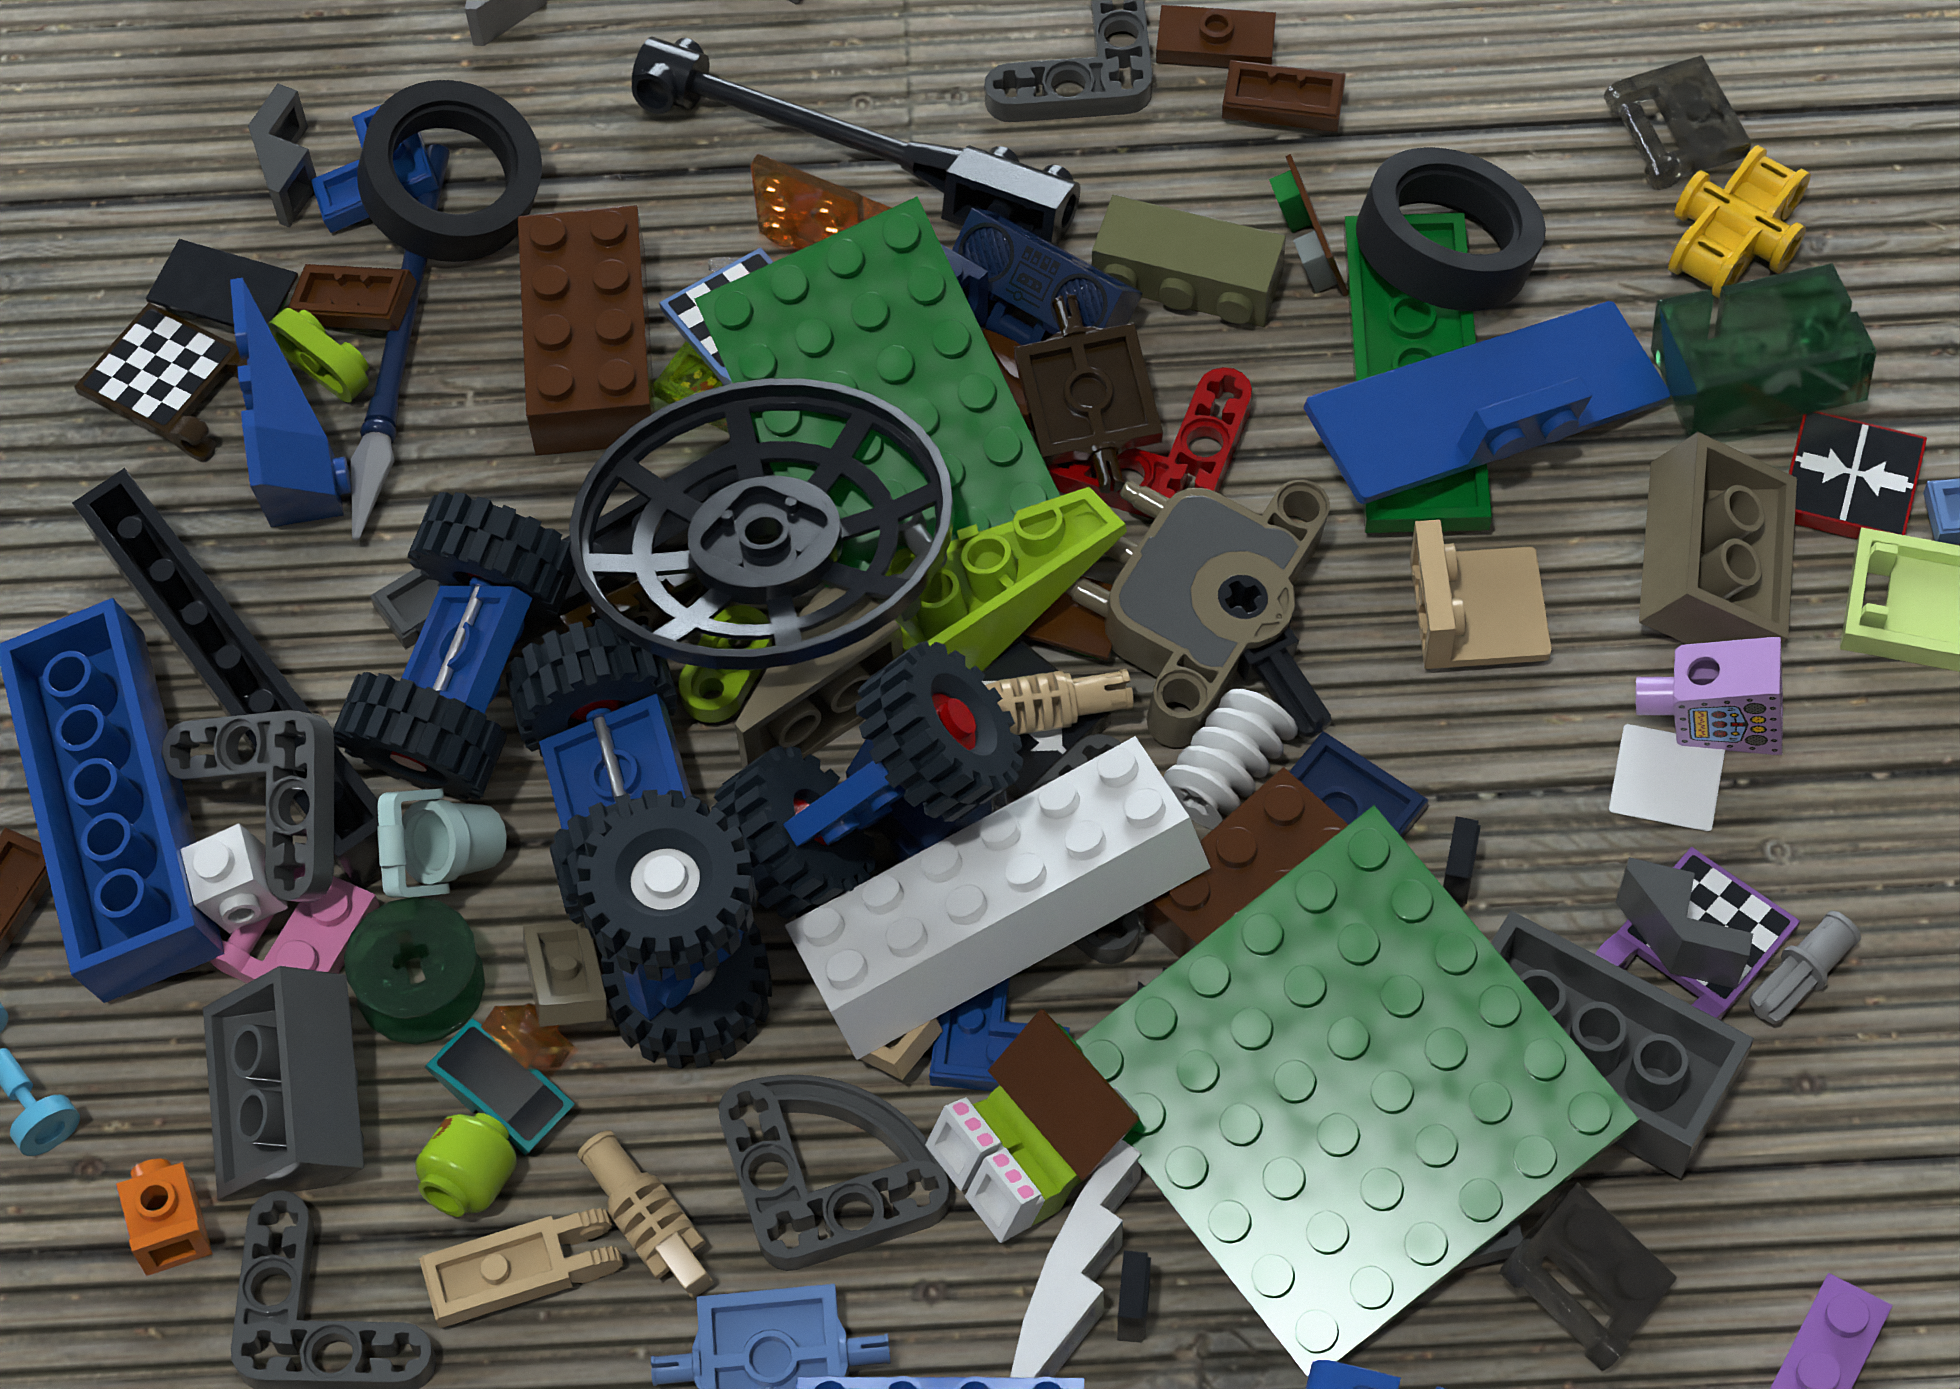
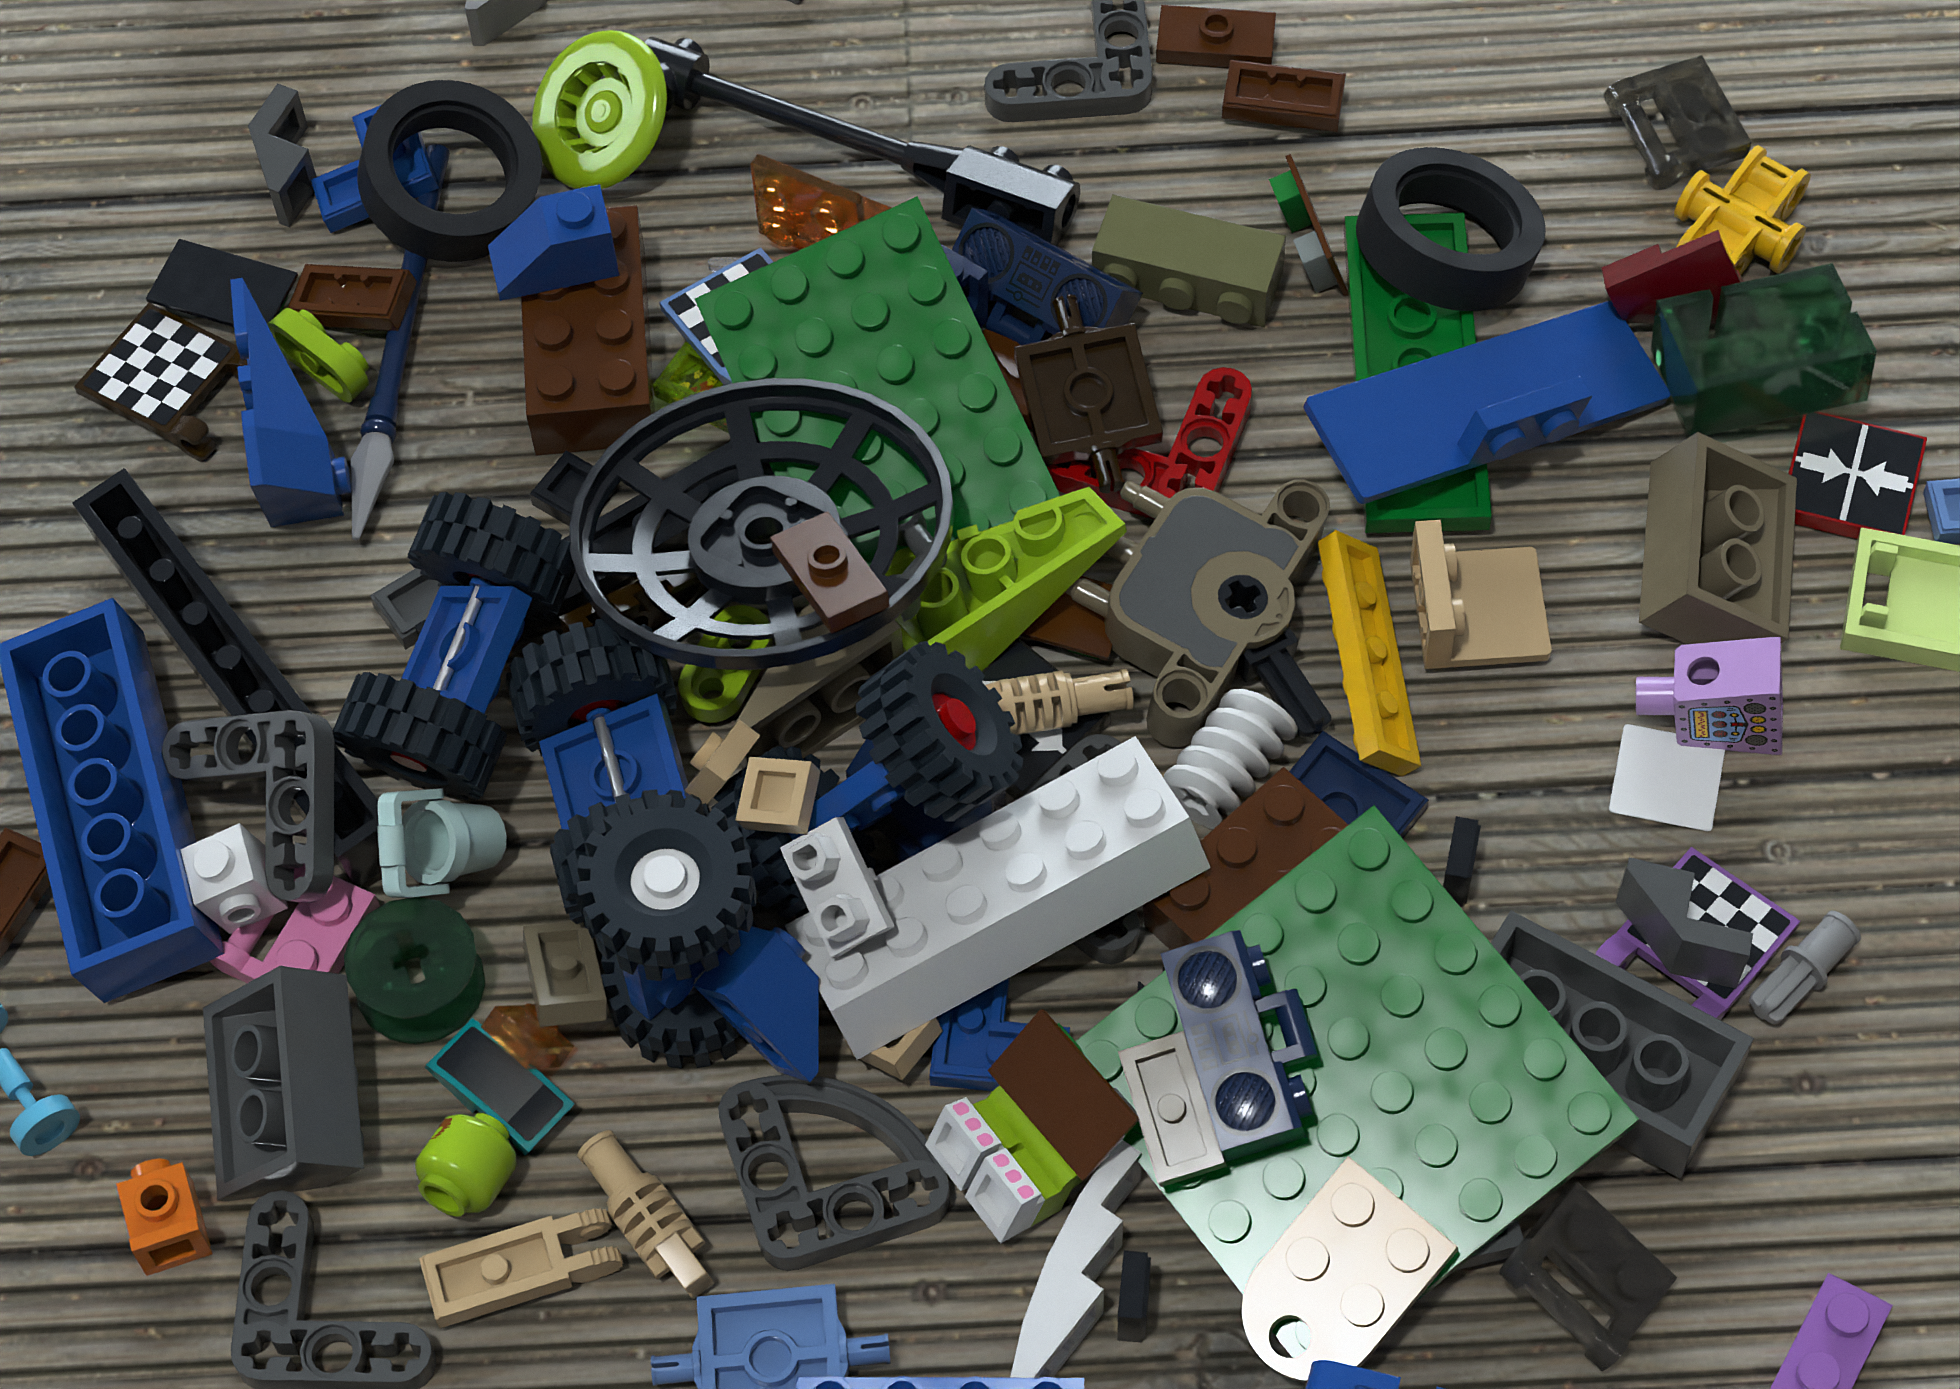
(555, 245): none -> blue slope
(560, 486): none -> black tile
(613, 115): none -> lime wheel
(719, 759): none -> tan plate
(769, 999): none -> blue slope
(778, 795): none -> tan plate
(830, 572): none -> plate
(837, 886): none -> white hips
(1171, 1109): none -> plate
(1240, 1078): none -> dark blue piece
(1344, 1271): none -> plate
(1368, 654): none -> yellow plate
(1651, 275): none -> dark red slope

